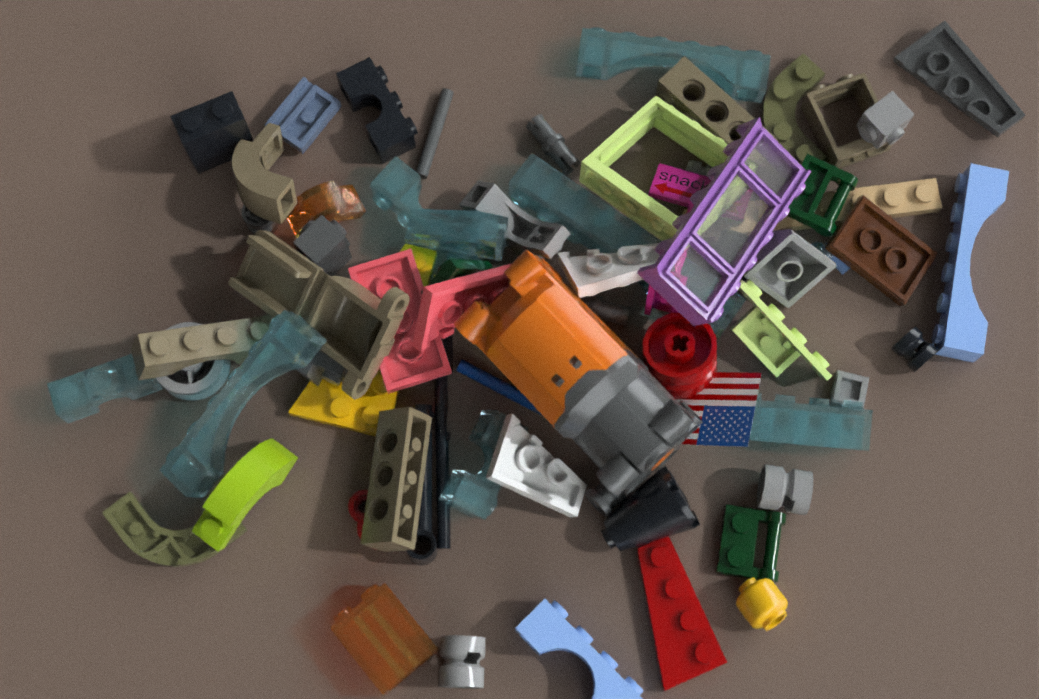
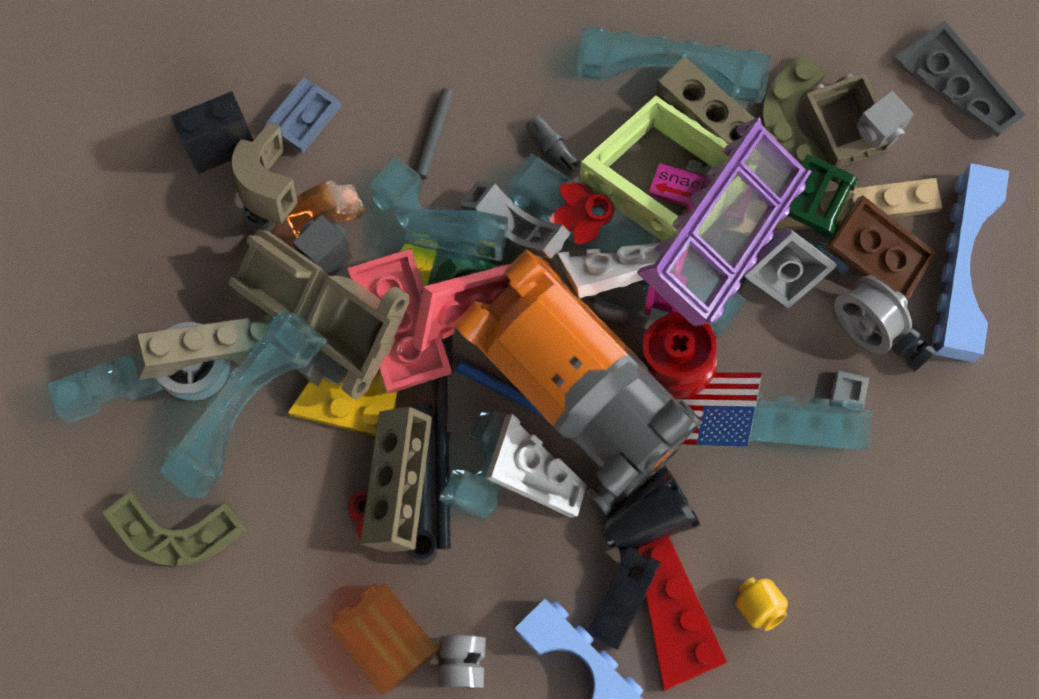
(240, 489): lime arch -> none
(366, 87): black arch -> none
(578, 214): none -> red plate
(623, 599): none -> black plate
(739, 542): dark green plate -> none
(770, 339): yellowish green bracket -> none
(785, 489): light grey wheel -> none
(873, 314): none -> light grey wheel

